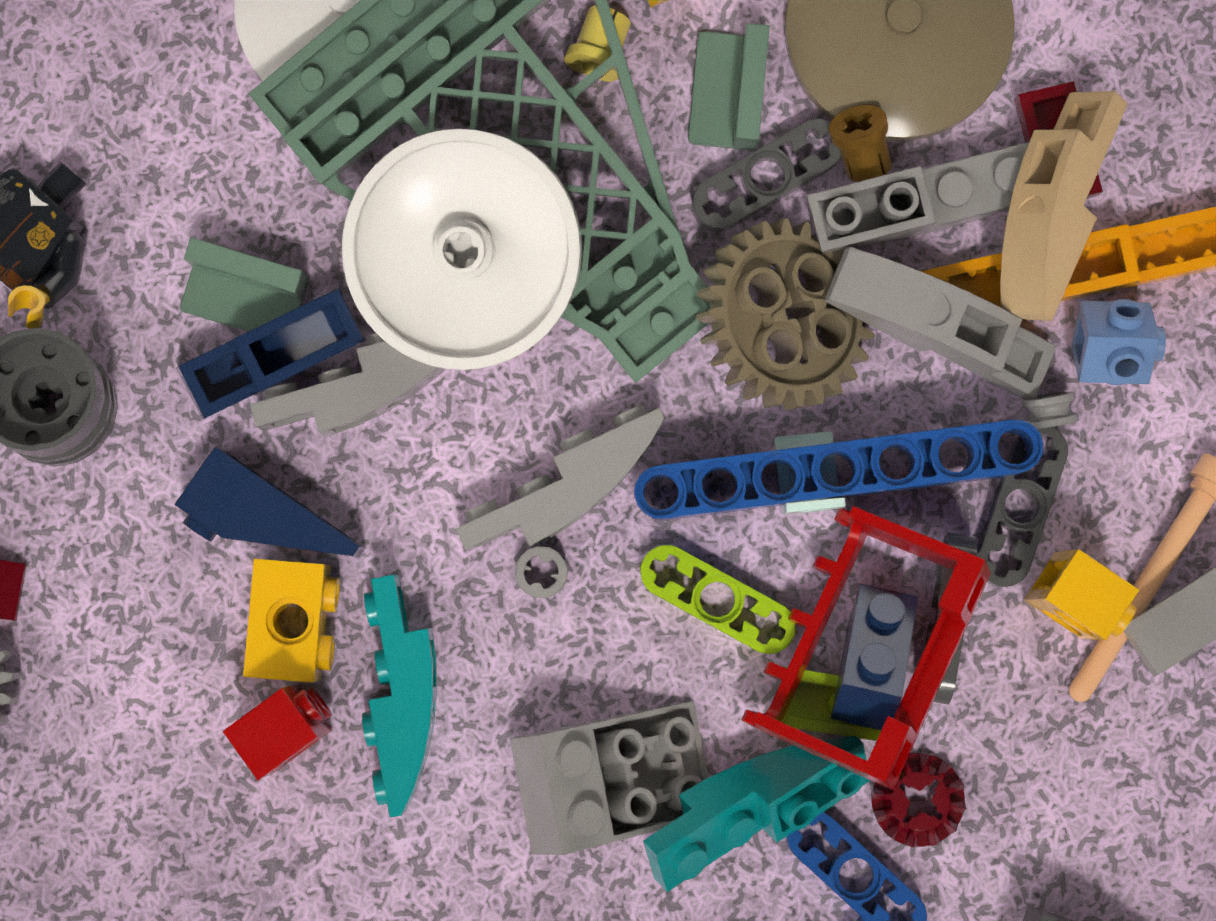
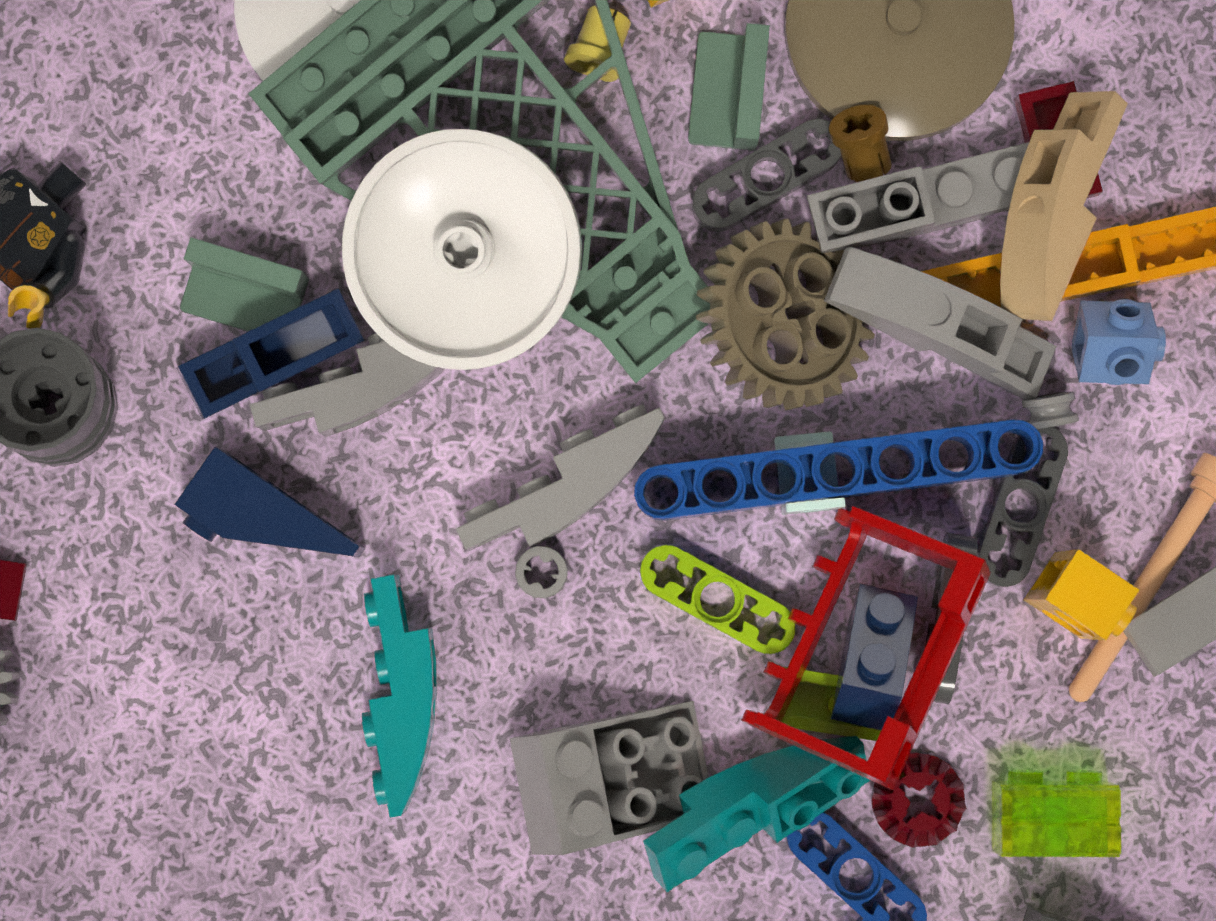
(270, 650): yellow brick -> none
(279, 729): red brick -> none
(1056, 816): none -> clear neon green brick

